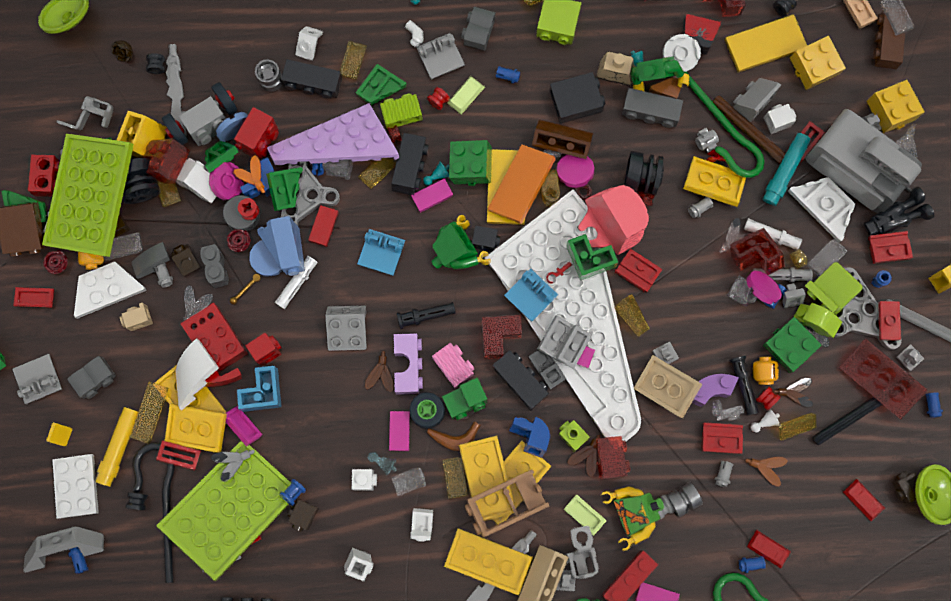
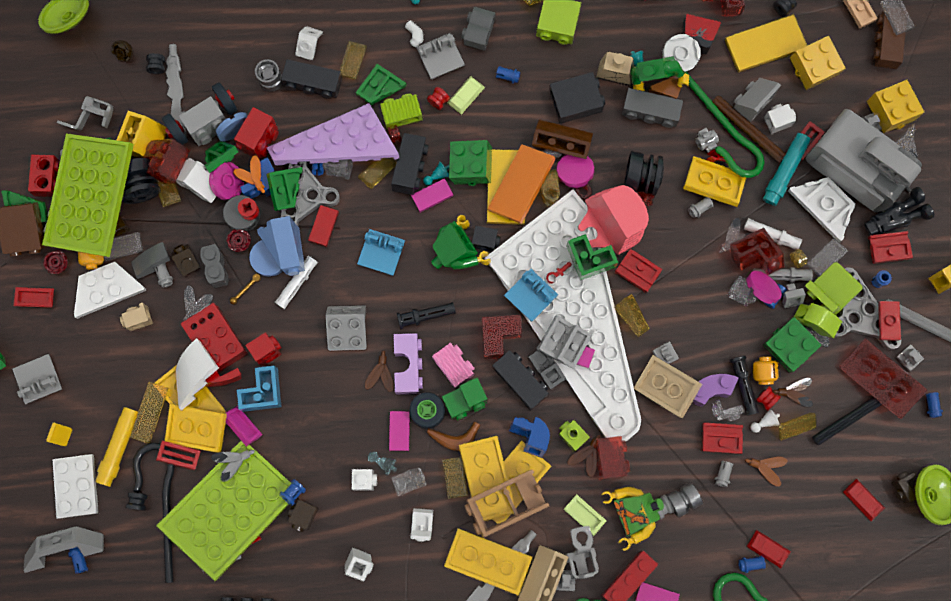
(92, 377): dark grey brick -> none

